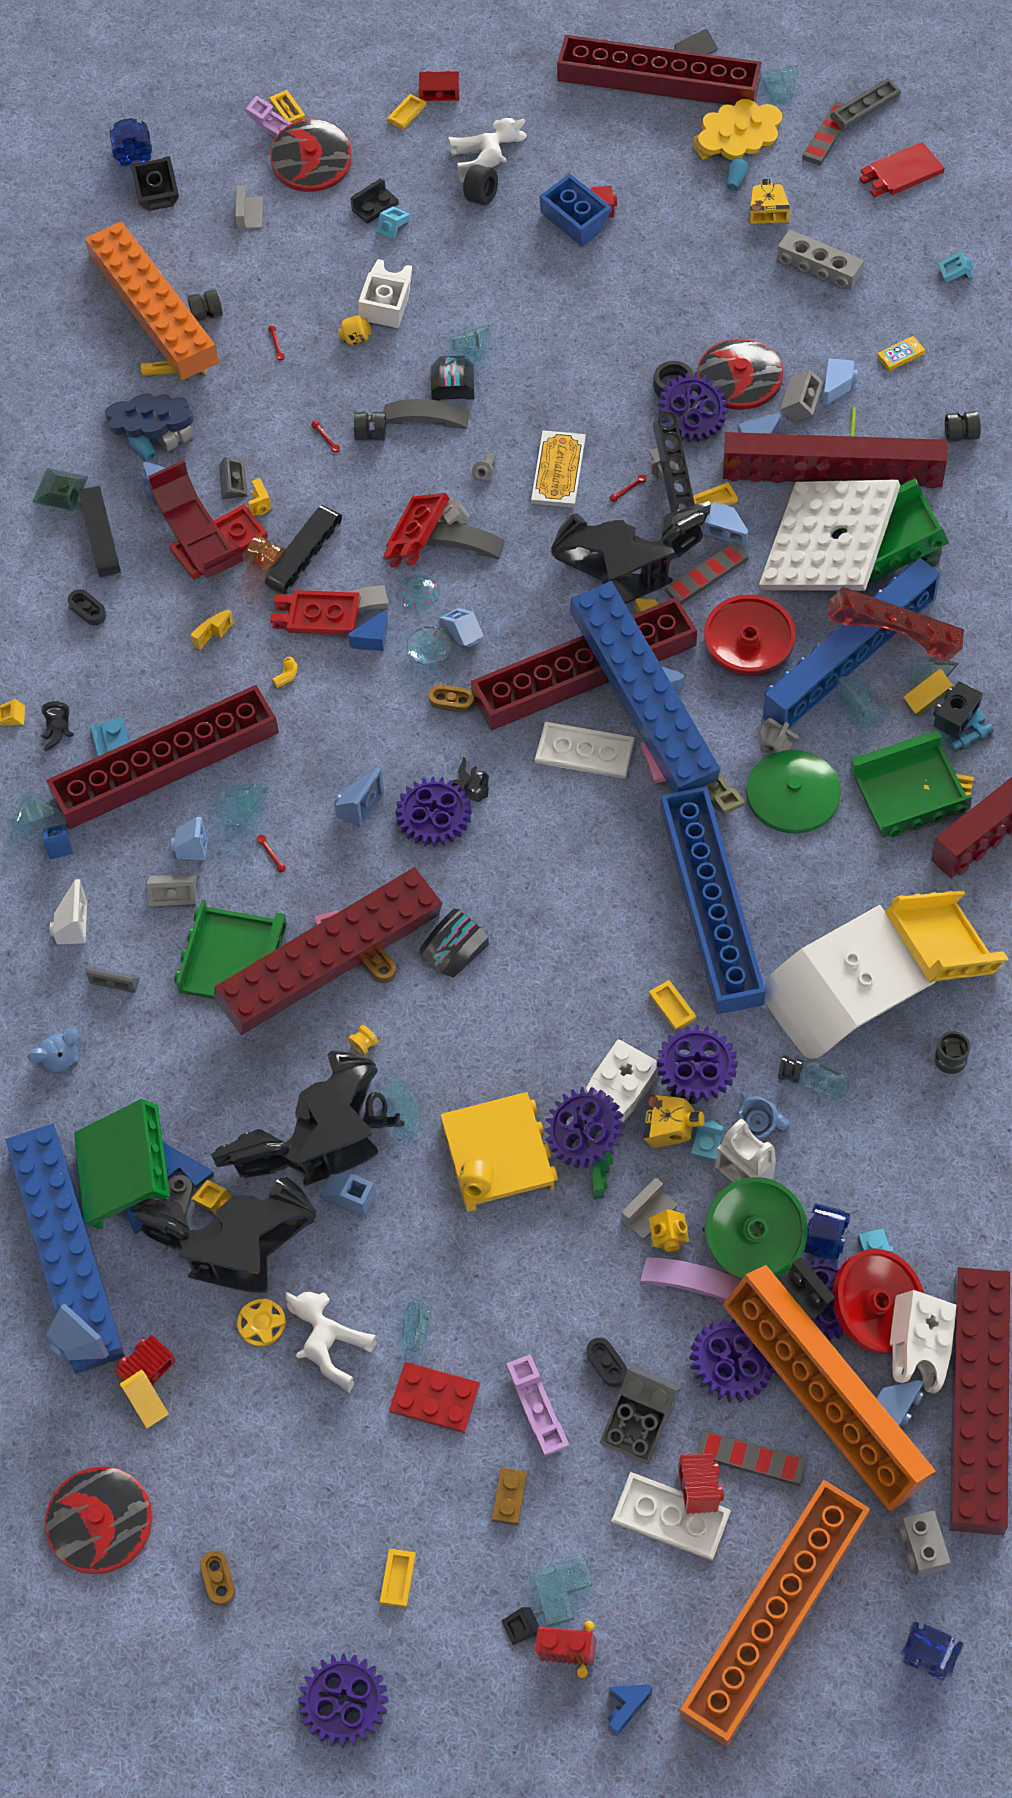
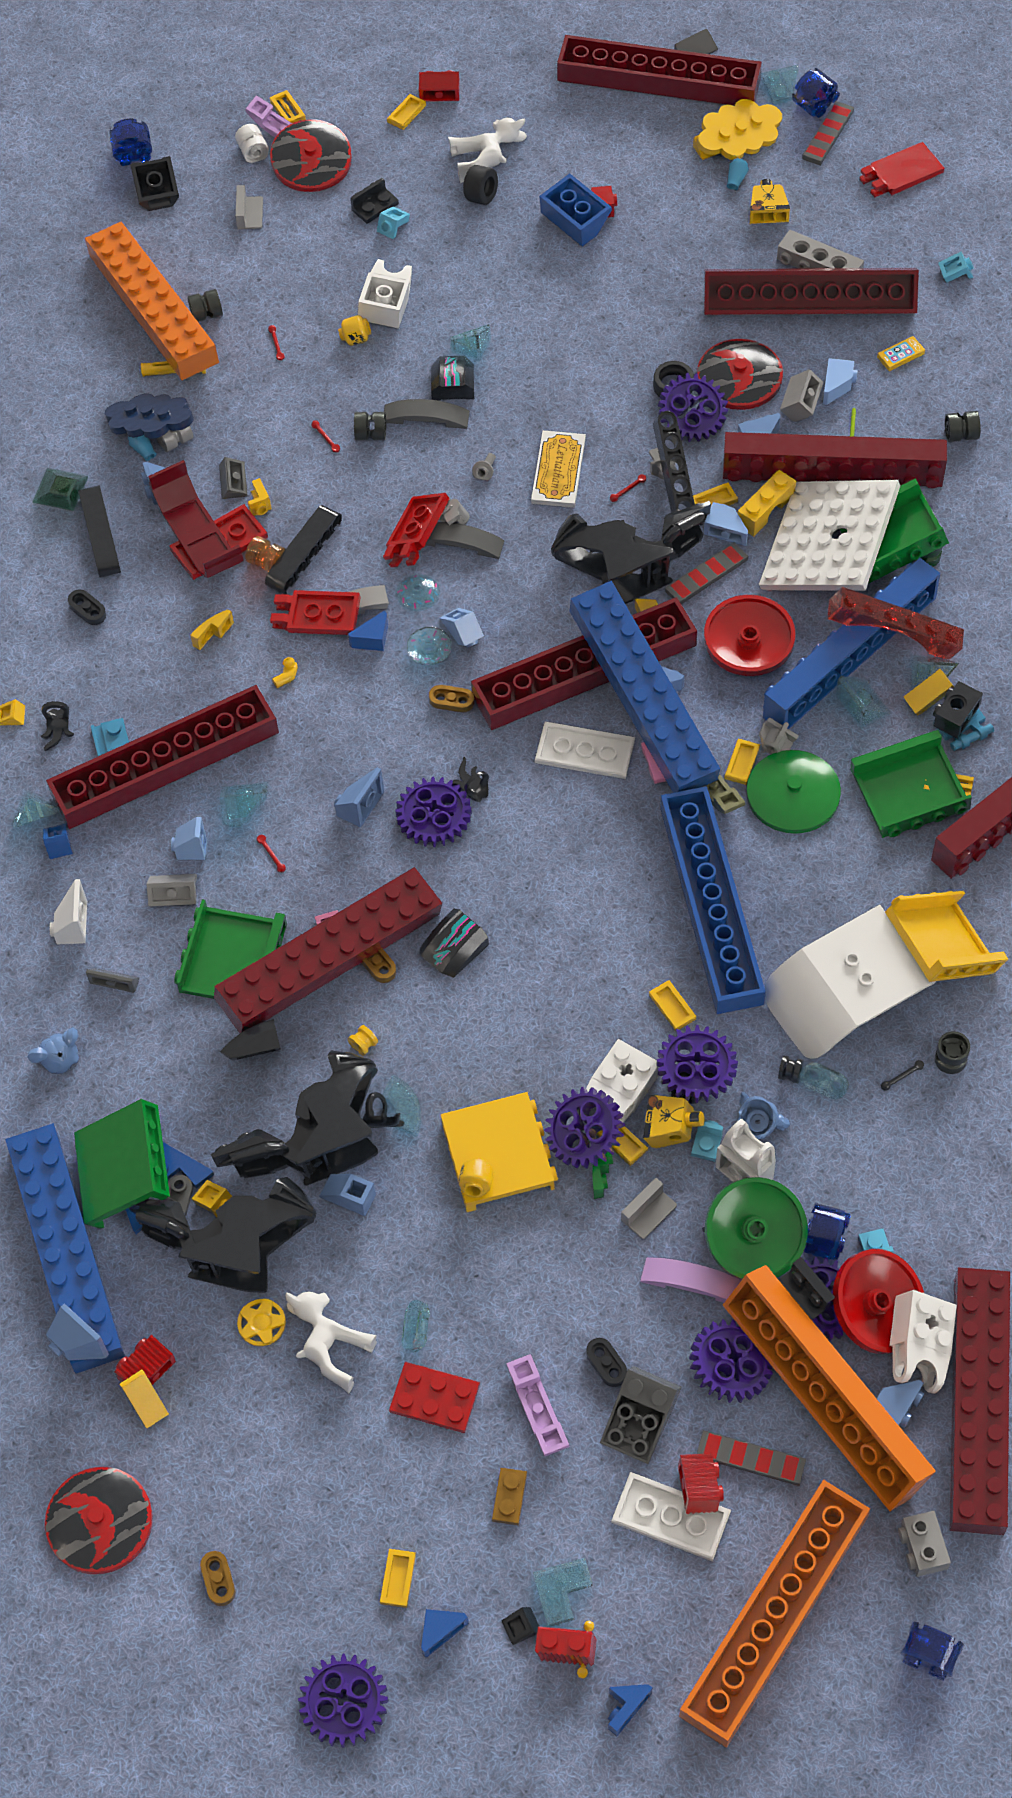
(252, 143): none -> white wheel
(253, 1041): none -> black slope
(439, 1628): none -> blue slope
(630, 1146): none -> yellow tile
(669, 1230): yellow brick -> none
(742, 761): none -> yellow tile
(772, 494): none -> yellow arch
(811, 291): none -> dark red brick
(815, 92): none -> clear blue brick
(865, 104): dark grey tile -> none
(919, 1065): none -> black hinge

